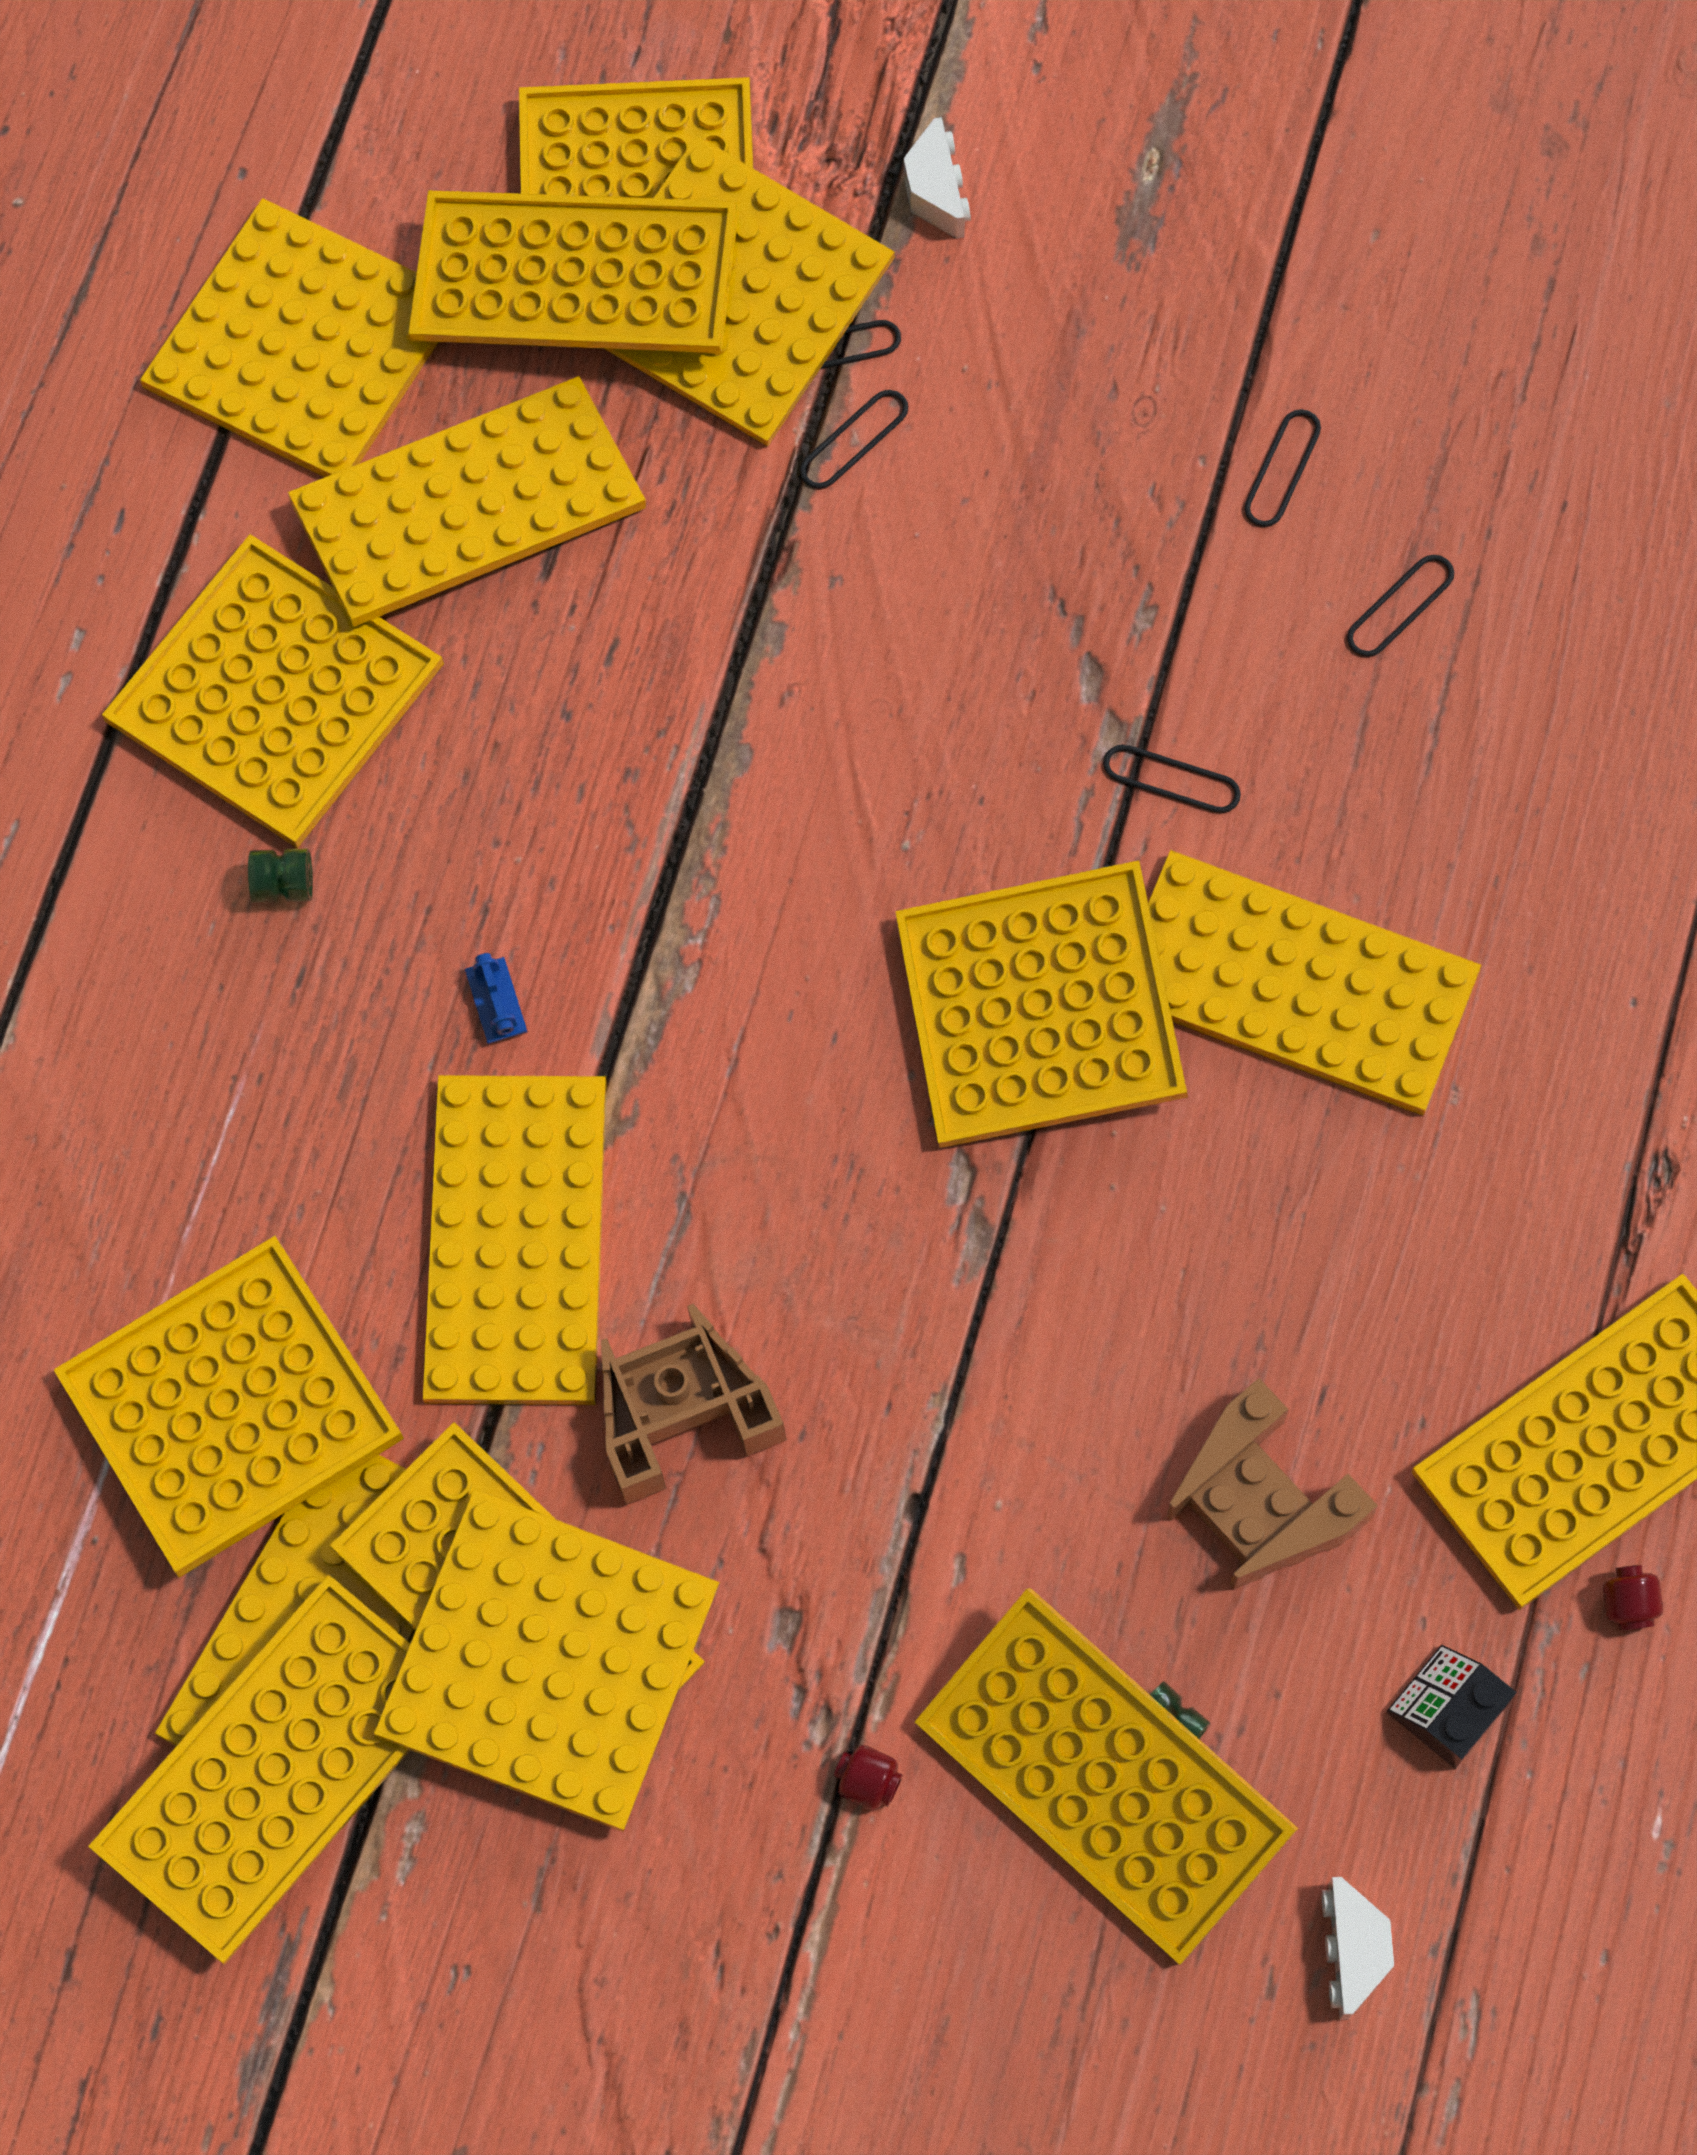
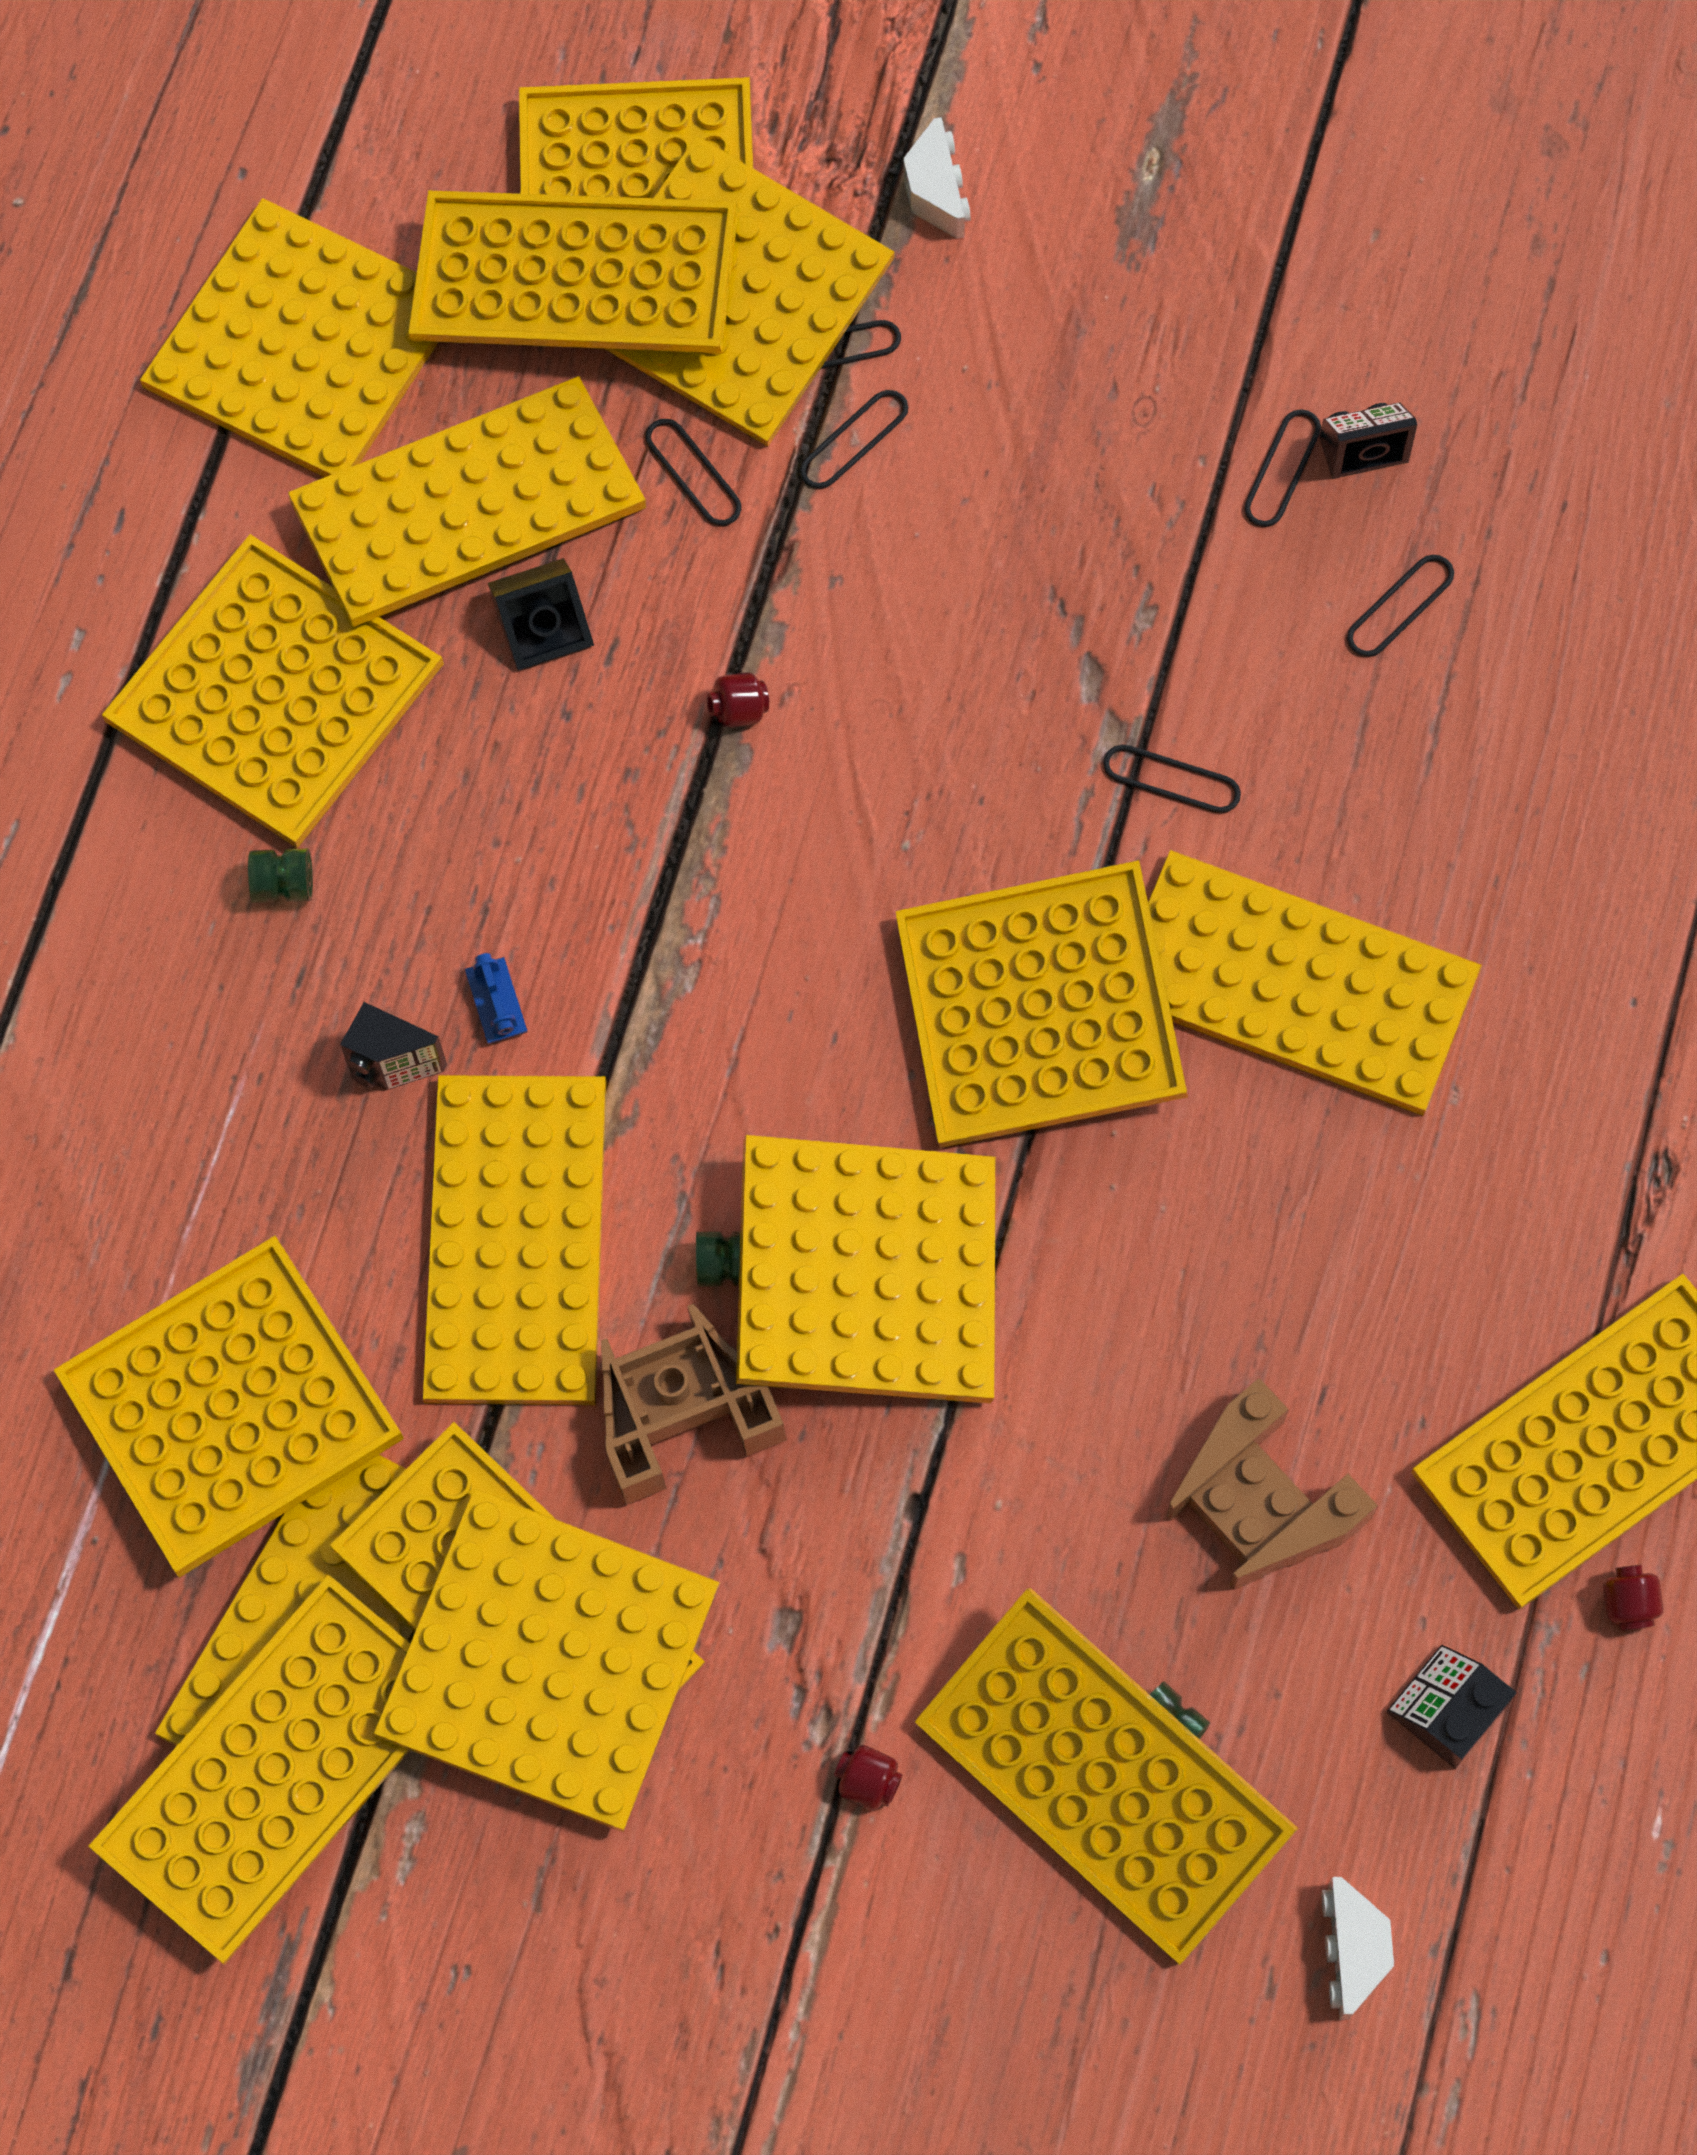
(389, 1050): none -> black slope
(541, 613): none -> black slope
(678, 427): none -> black piece
(717, 1258): none -> clear green wheel
(738, 700): none -> dark red head
(867, 1270): none -> yellow plate
(1367, 439): none -> black slope

